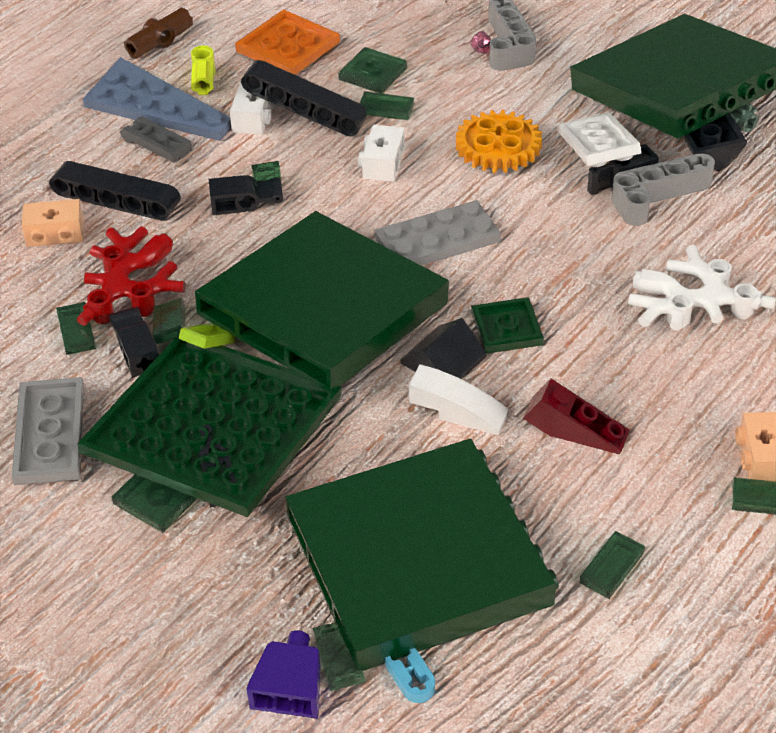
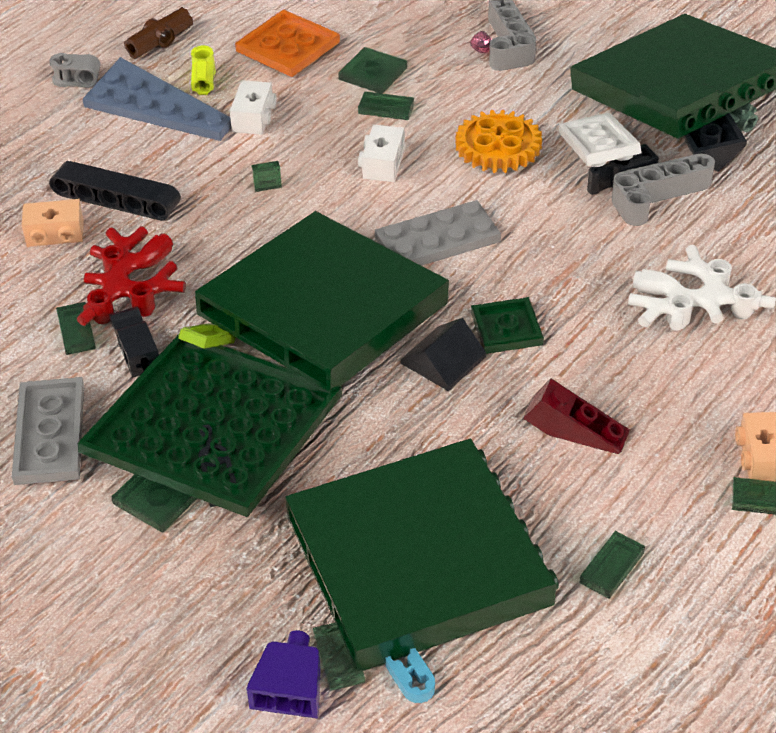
(75, 70): none -> light grey piece
(156, 139): dark grey plate -> none
(168, 320): clear green tile -> none
(242, 193): black piece -> none
(304, 98): black beam -> none
(456, 400): white slope -> none

